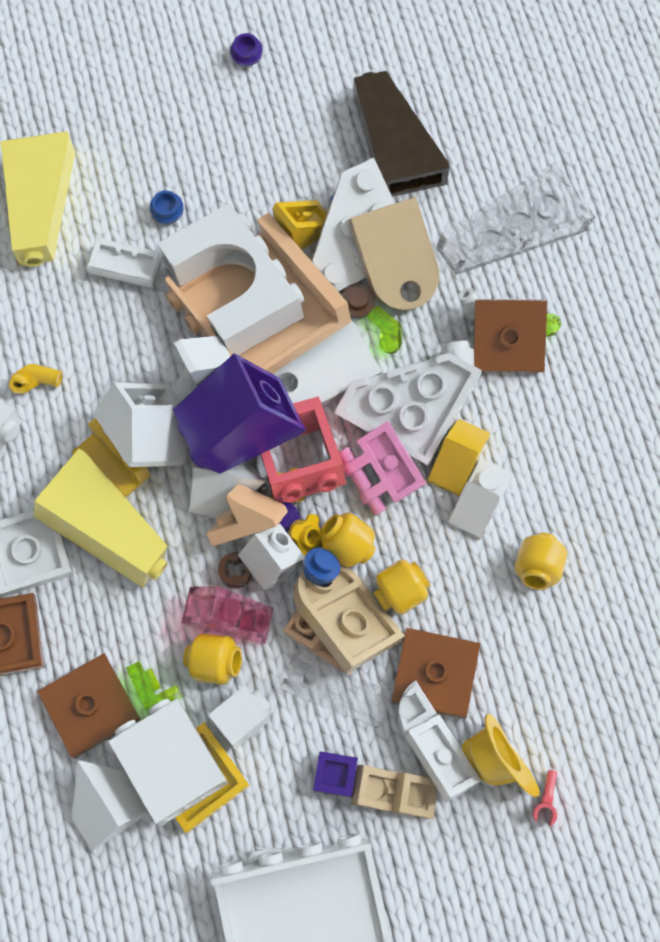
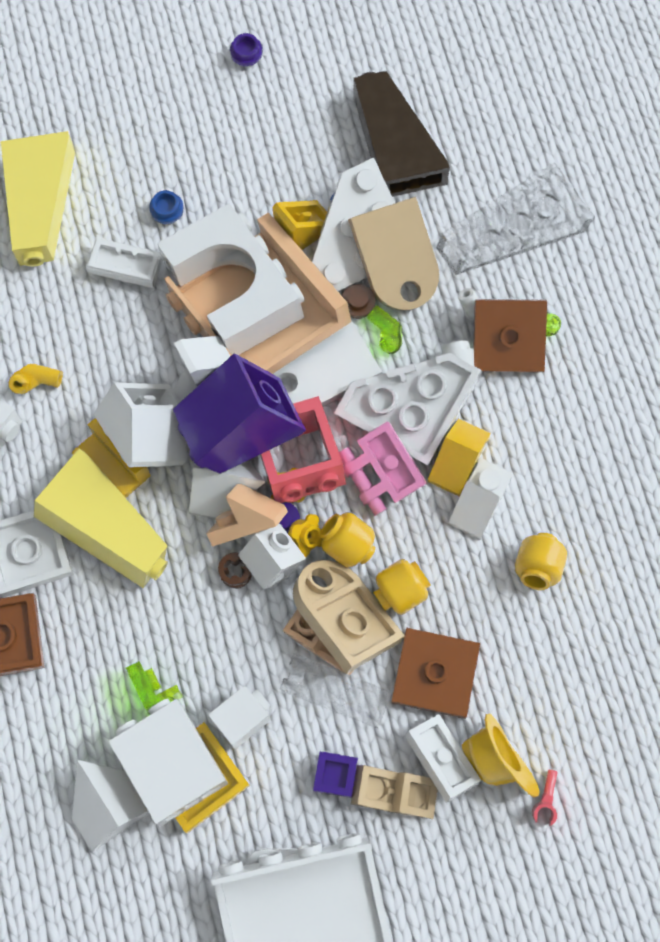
(88, 705): dark orange plate -> none
(213, 659): yellow head -> none
(227, 614): clear pink slope -> none
(320, 566): blue plate -> none
(414, 708): white tile -> none

